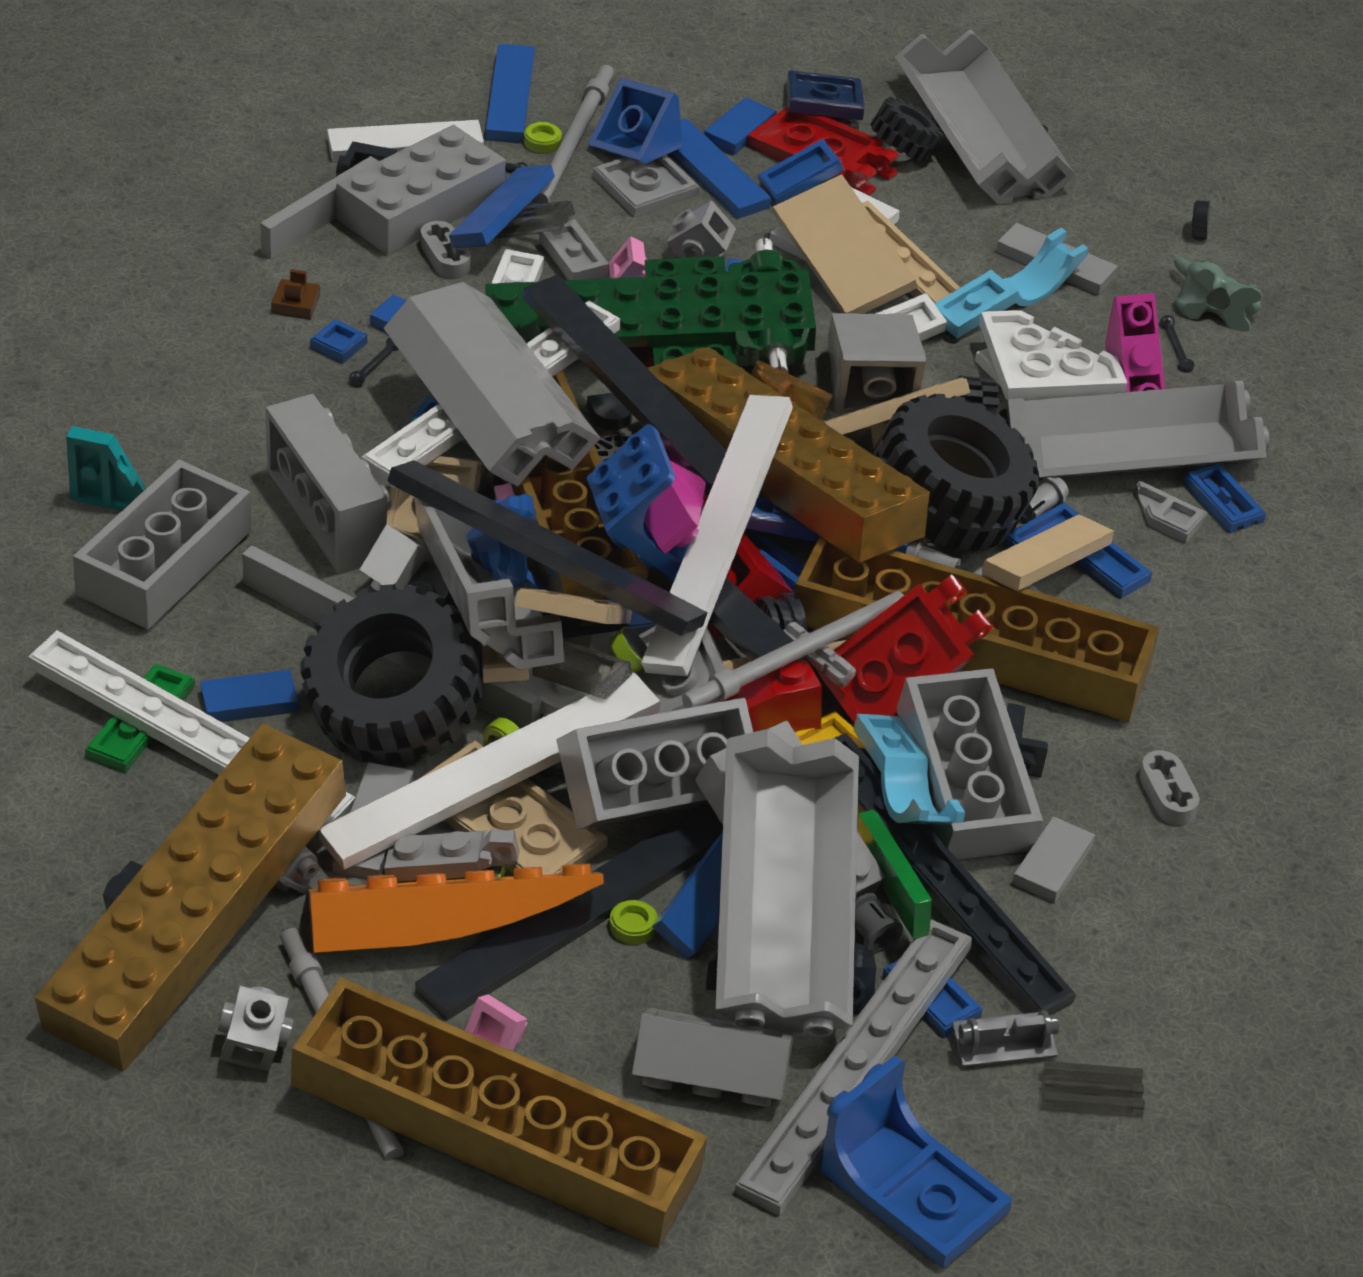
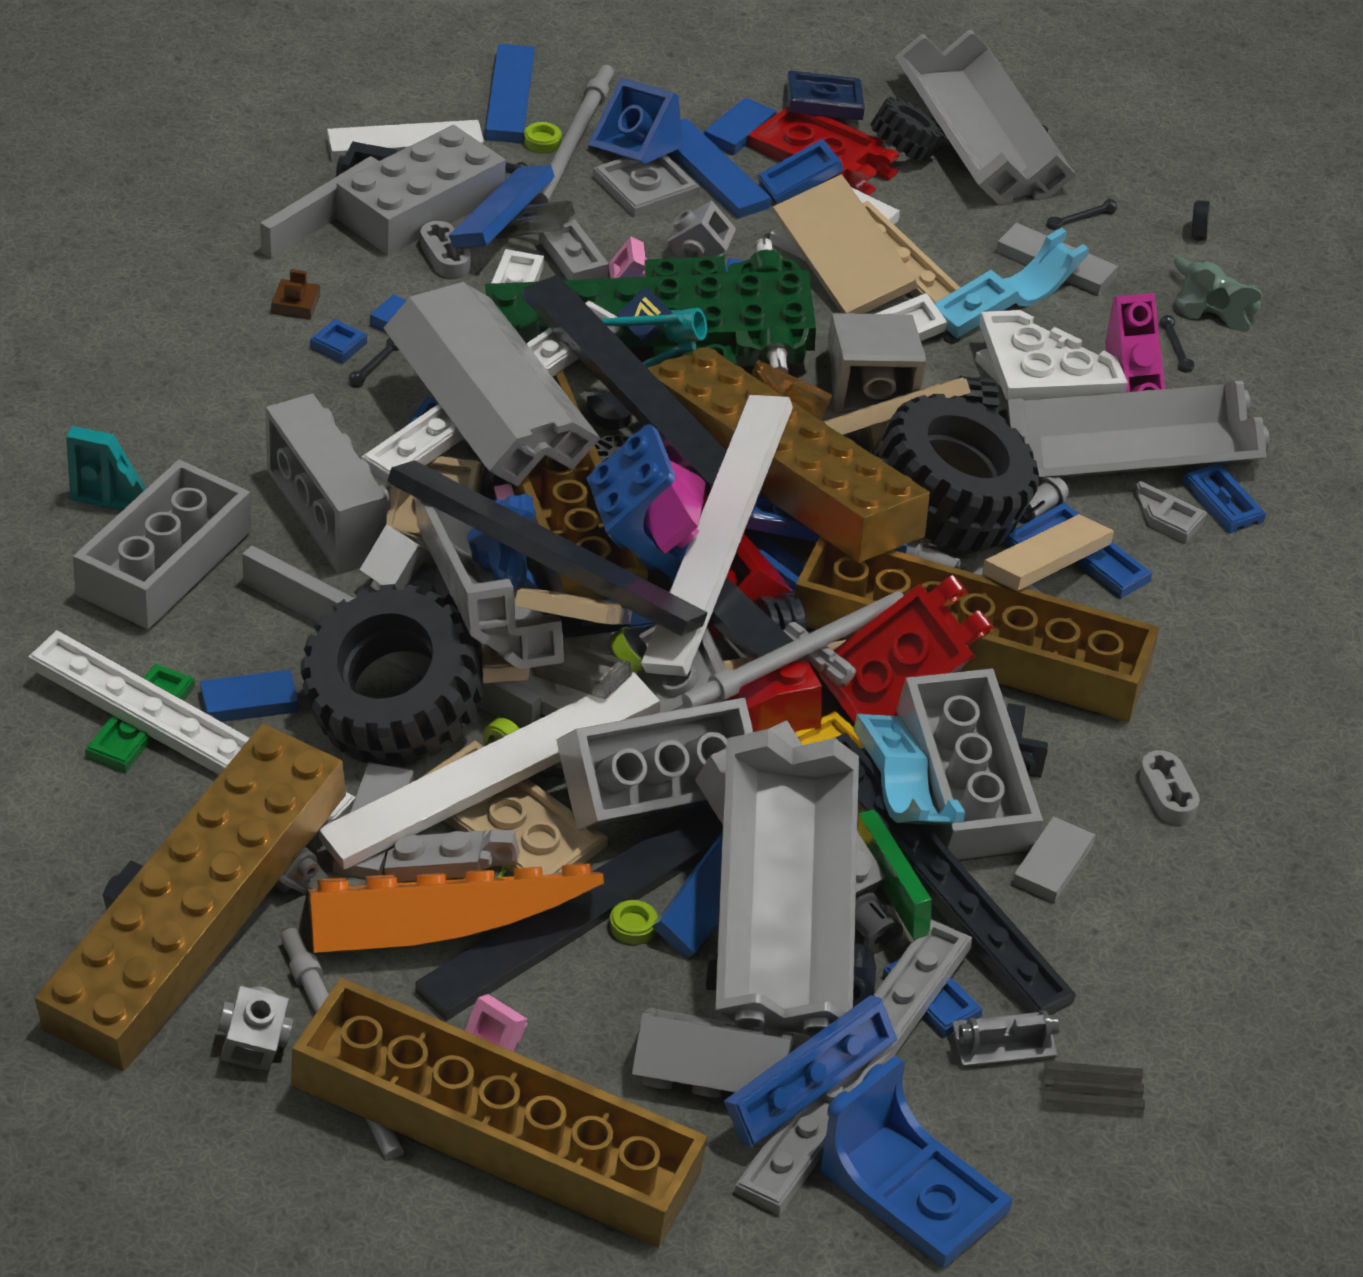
(645, 305): none -> dark blue tile
(681, 326): none -> teal plant
(810, 1070): none -> blue tile
(1109, 206): none -> black hinge

